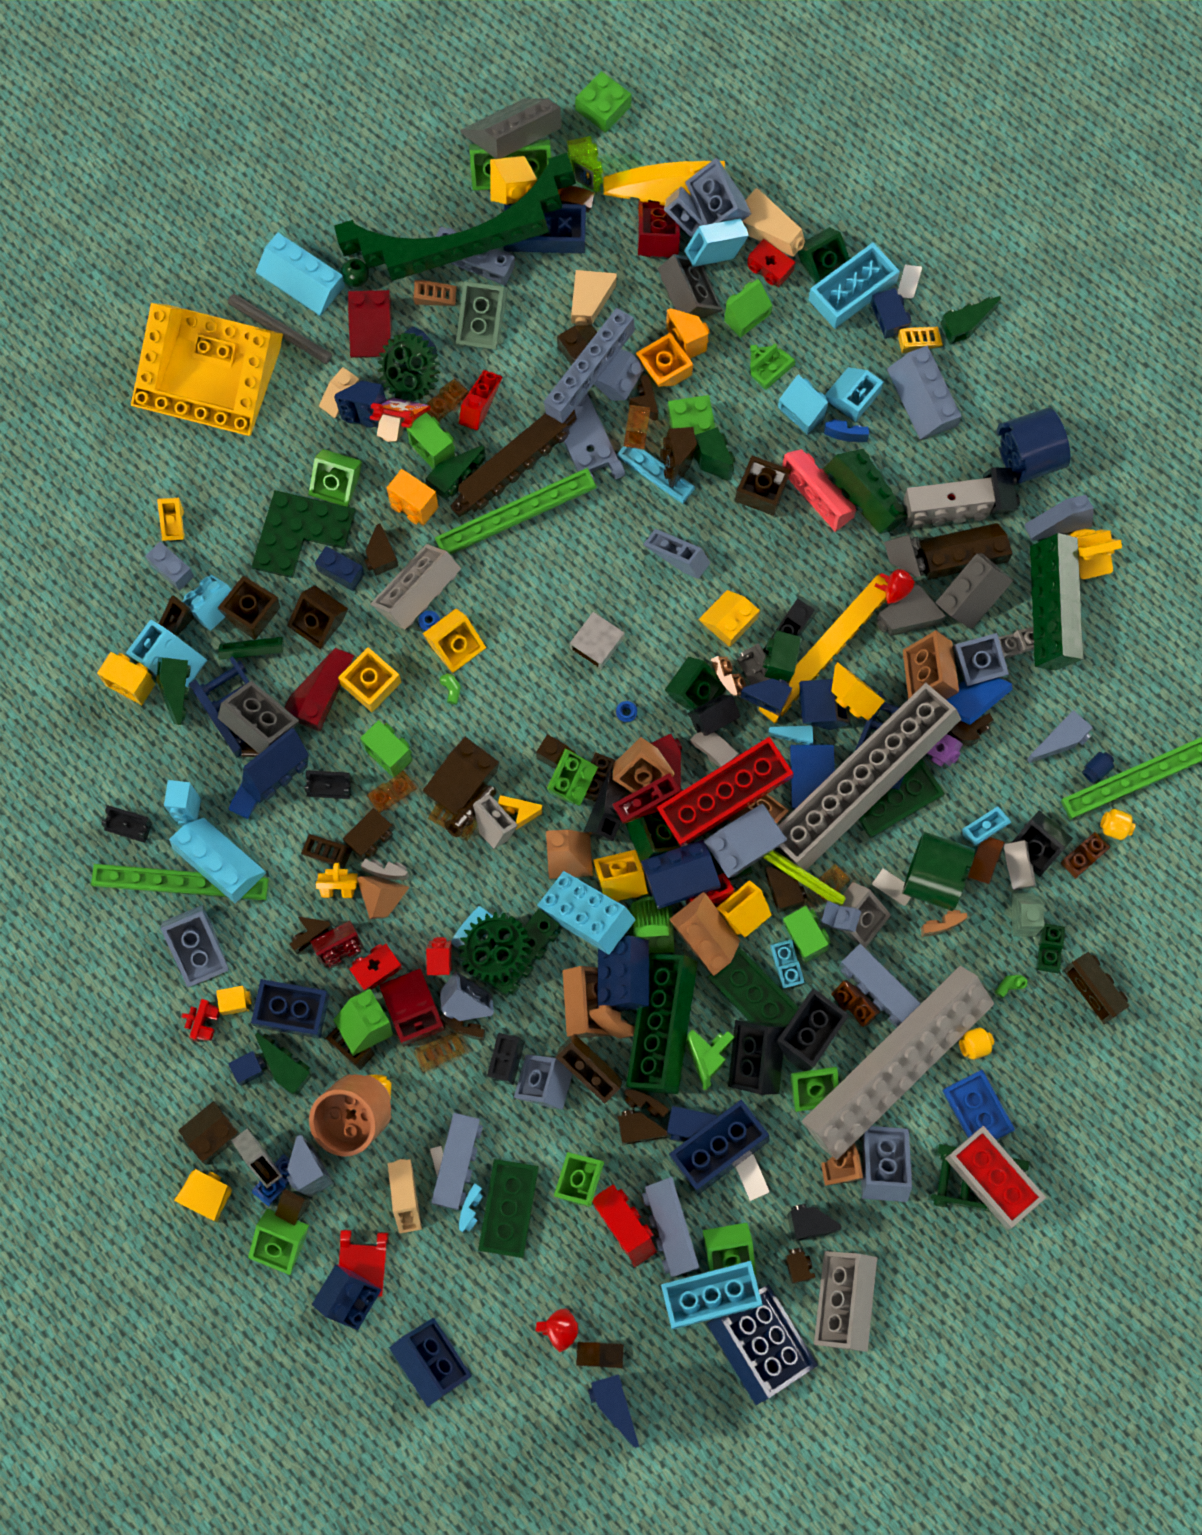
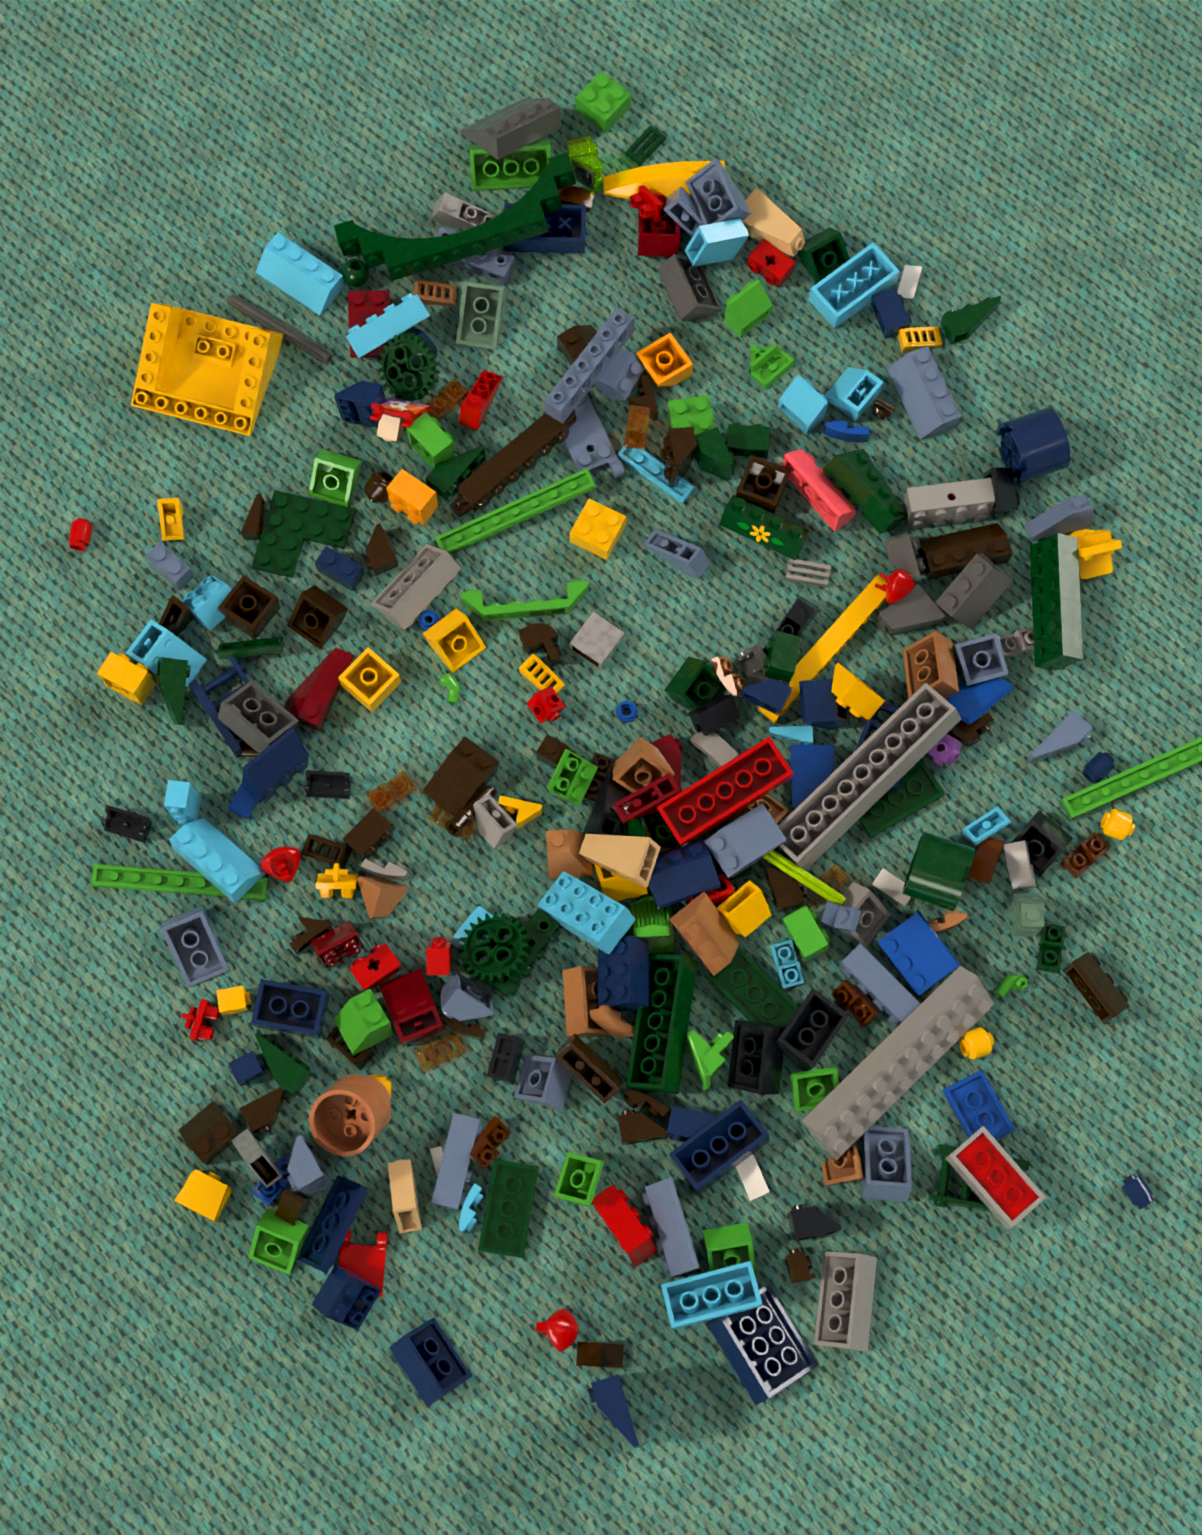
(80, 534): none -> red brick
(253, 525): none -> dark brown slope
(263, 1111): none -> dark brown slope
(282, 863): none -> red piece
(332, 1224): none -> dark blue plate
(341, 381): tan slope -> none
(376, 487): none -> dark brown head
(385, 327): none -> medium azure brick
(386, 748): bright green brick -> none
(458, 213): none -> light grey slope
(474, 601): none -> bright green slope
(485, 1147): none -> reddish brown slope
(510, 179): yellow slope -> none
(523, 669): none -> yellow slope
(541, 636): none -> dark brown brick
(546, 705): none -> red brick
(590, 295): tan slope -> none
(597, 529): none -> yellow brick
(622, 855): none -> tan slope
(635, 157): none -> dark green tile
(649, 203): none -> red hips
(688, 332): light orange slope -> none
(730, 617): yellow slope -> none
(748, 440): none -> dark green brick
(763, 527): none -> dark green brick
(807, 564): none -> light grey tile
(882, 408): none -> dark brown plate
(918, 953): none -> blue slope
(1137, 1191): none -> dark blue brick

